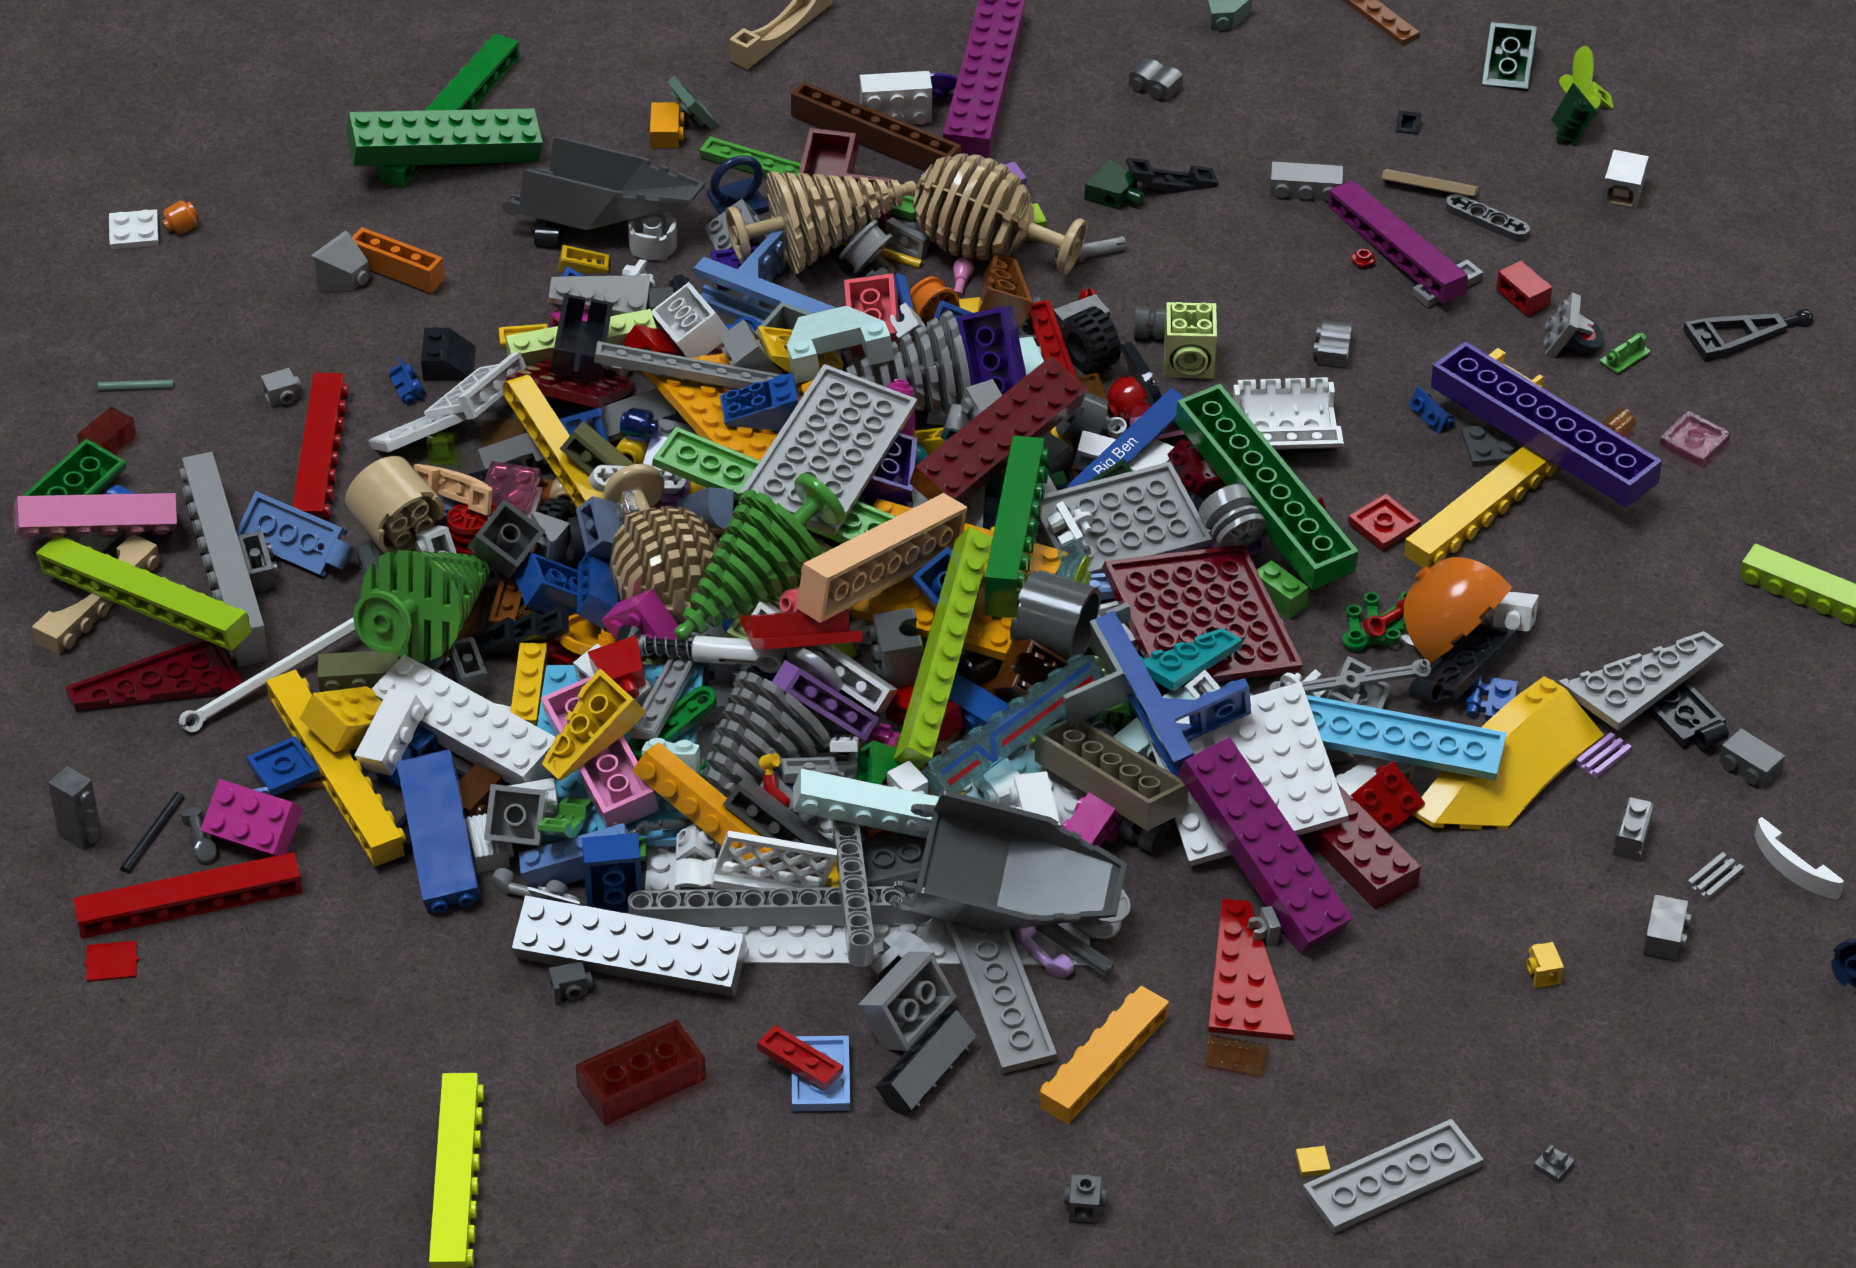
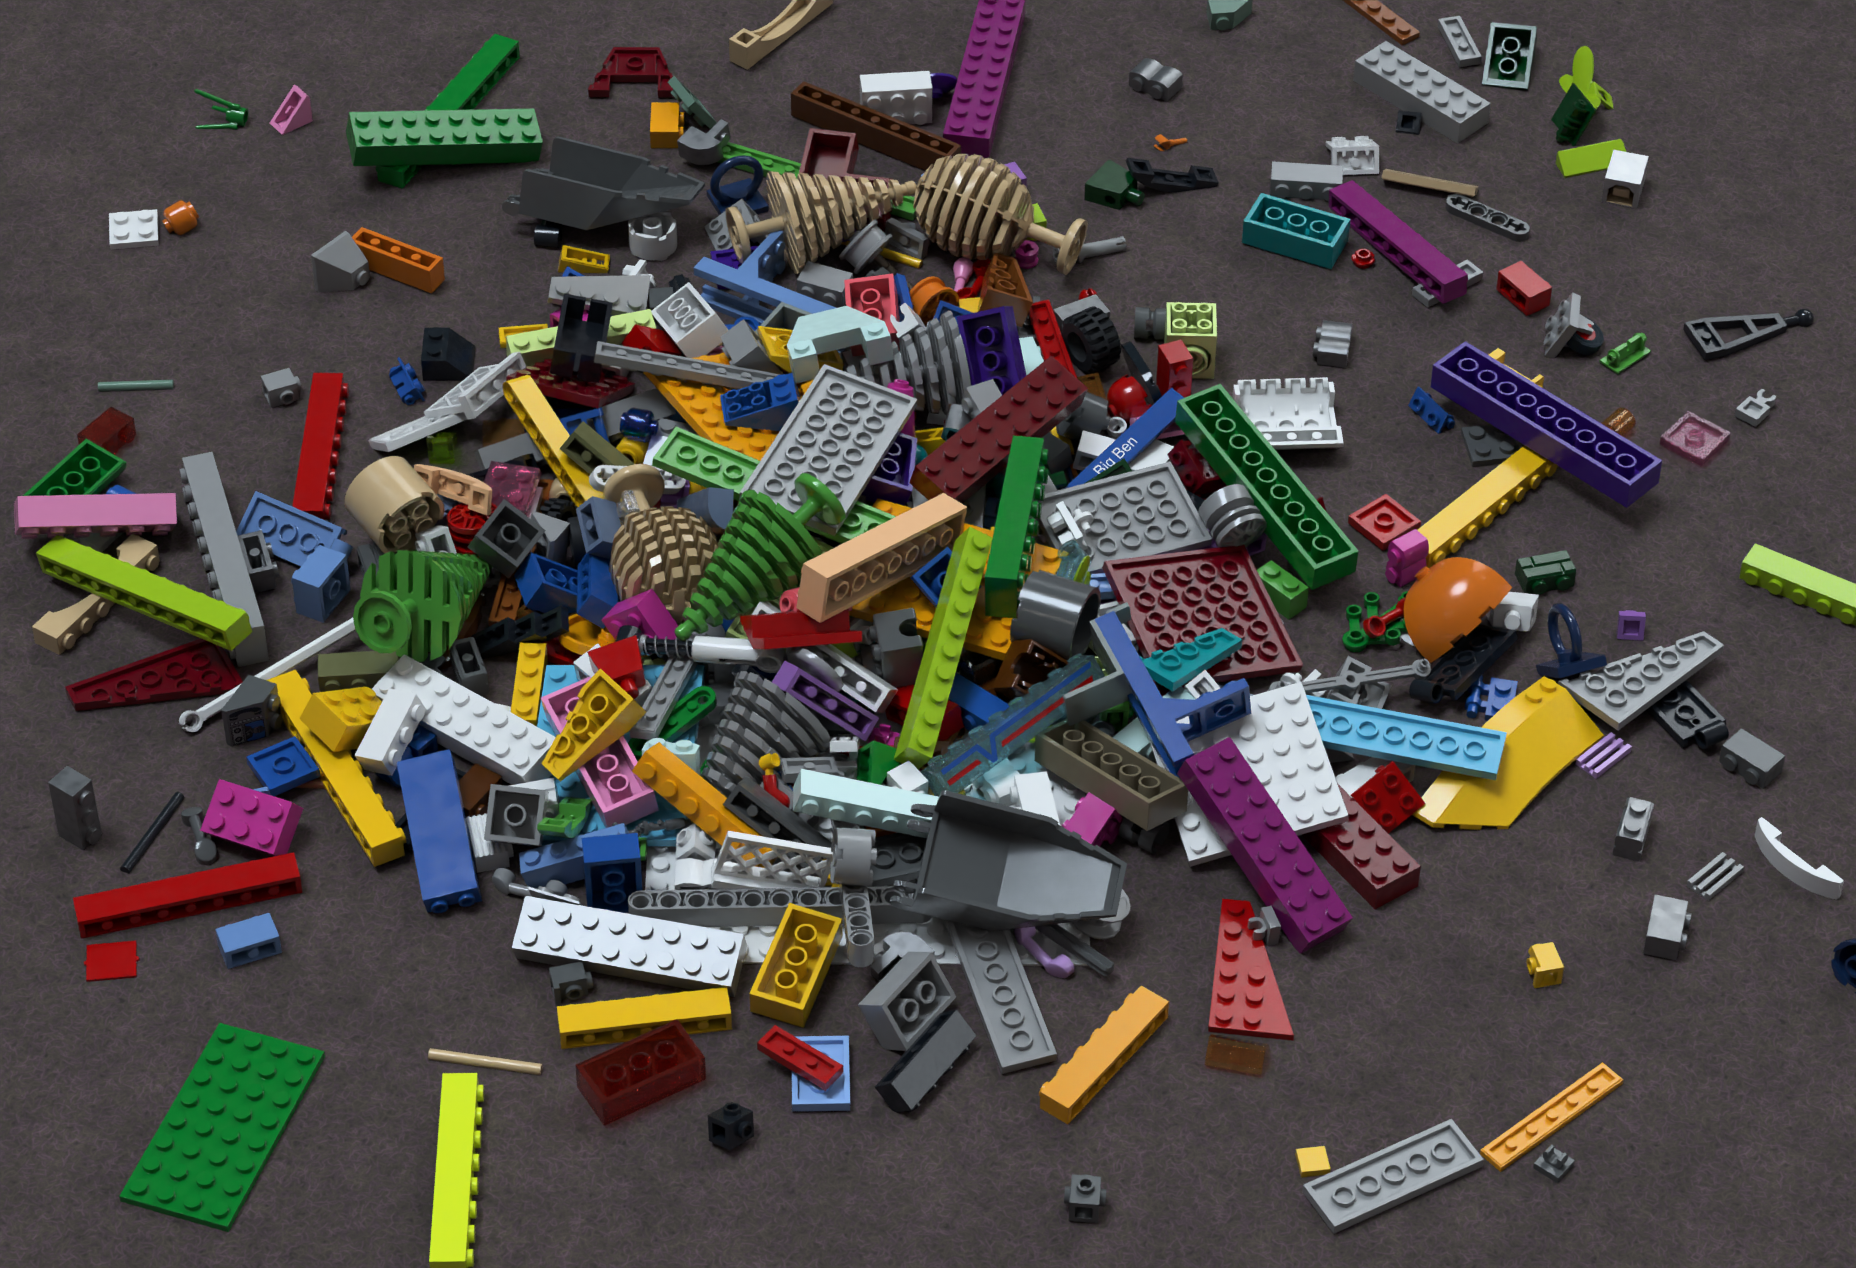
(222, 1127): none -> green plate
(234, 114): none -> green plant
(248, 940): none -> medium blue brick
(252, 711): none -> dark grey slope
(293, 112): none -> bright pink slope
(321, 583): none -> medium blue brick
(485, 1061): none -> tan bar
(630, 1017): none -> yellow brick
(633, 65): none -> dark red wing
(704, 147): none -> flat silver brick
(730, 1125): none -> black brick
(796, 965): none -> yellow brick
(823, 283): none -> light grey brick
(853, 856): none -> light grey brick
(979, 268): none -> red bar
(1027, 254): none -> dark pink wheel
(1168, 143): none -> orange hand
(1174, 368): none -> red brick
(1296, 230): none -> teal brick
(1355, 156): none -> white bracket
(1406, 557): none -> dark pink brick
(1422, 89): none -> light grey brick
(1459, 41): none -> light grey plate
(1545, 572): none -> dark green brick
(1551, 1117): none -> light orange tile
(1569, 660): none -> dark blue tile
(1587, 158): none -> lime slope
(1631, 625): none -> medium lavender tile
(1755, 410): none -> light grey plate

